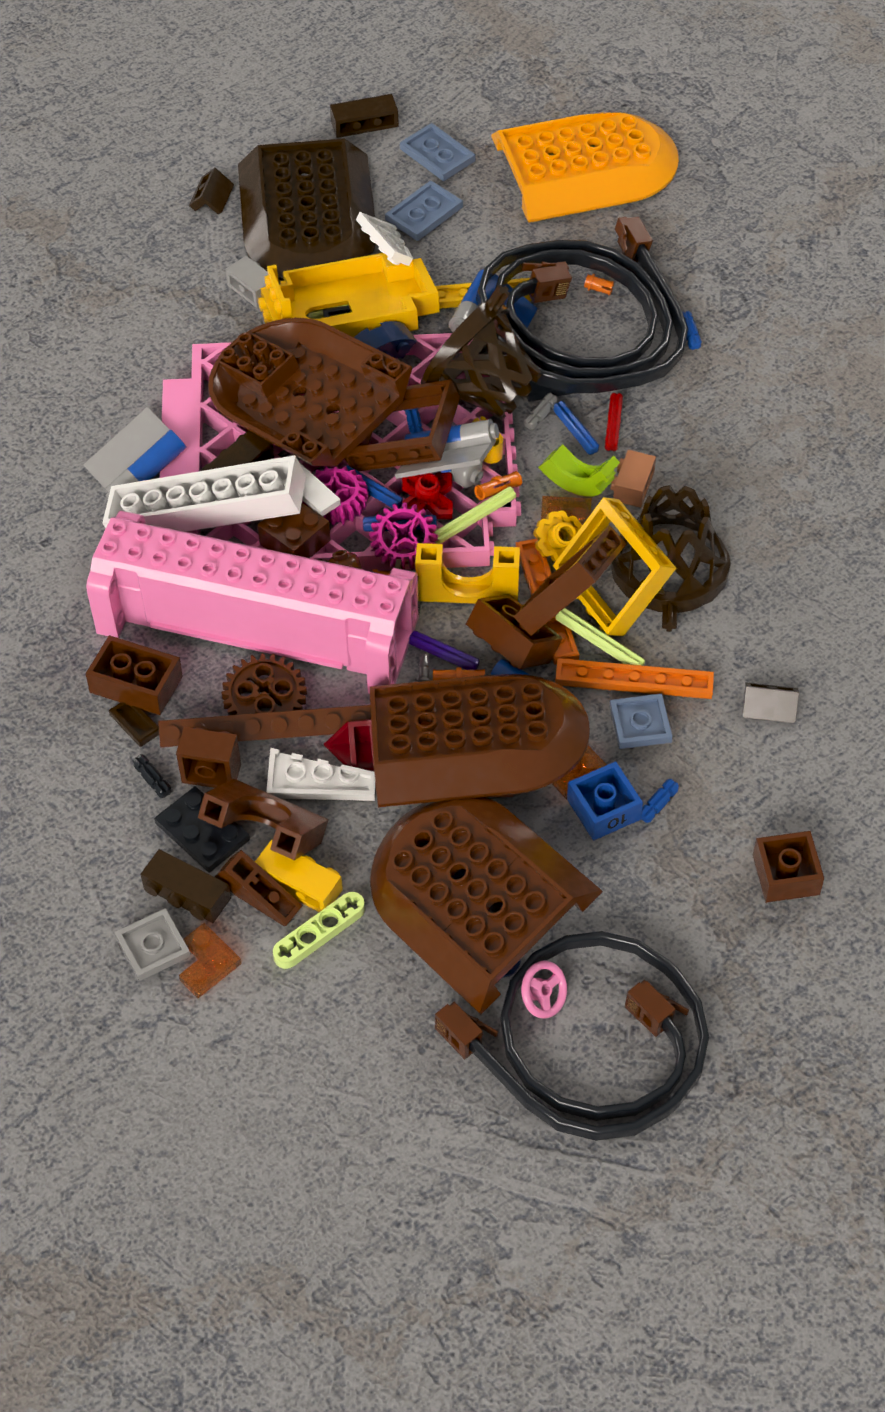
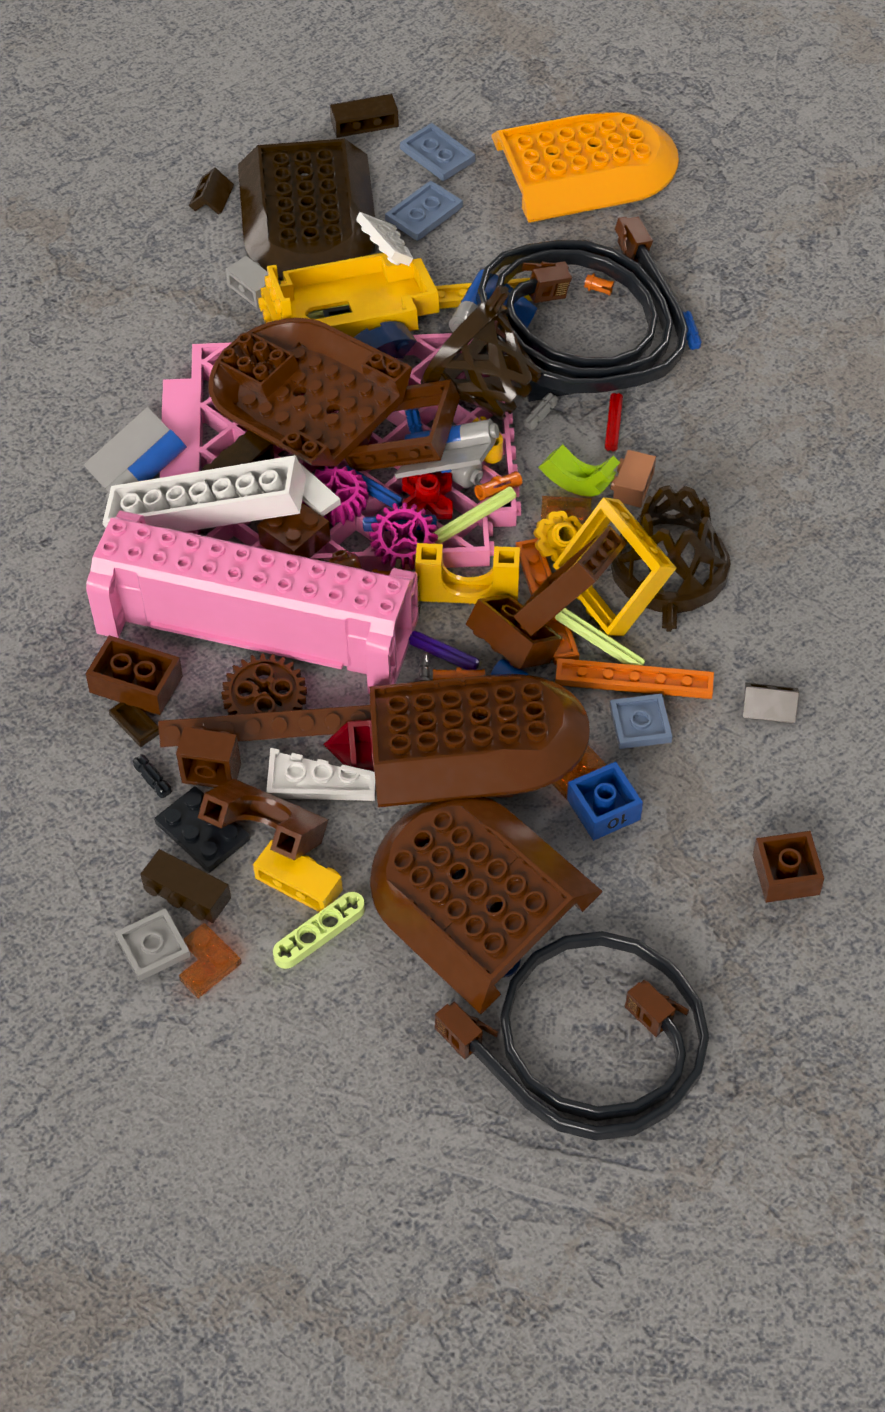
(258, 888): reddish brown slope -> none
(541, 989): bright pink piece -> none
(576, 428): blue axle -> none
(659, 800): blue axle -> none

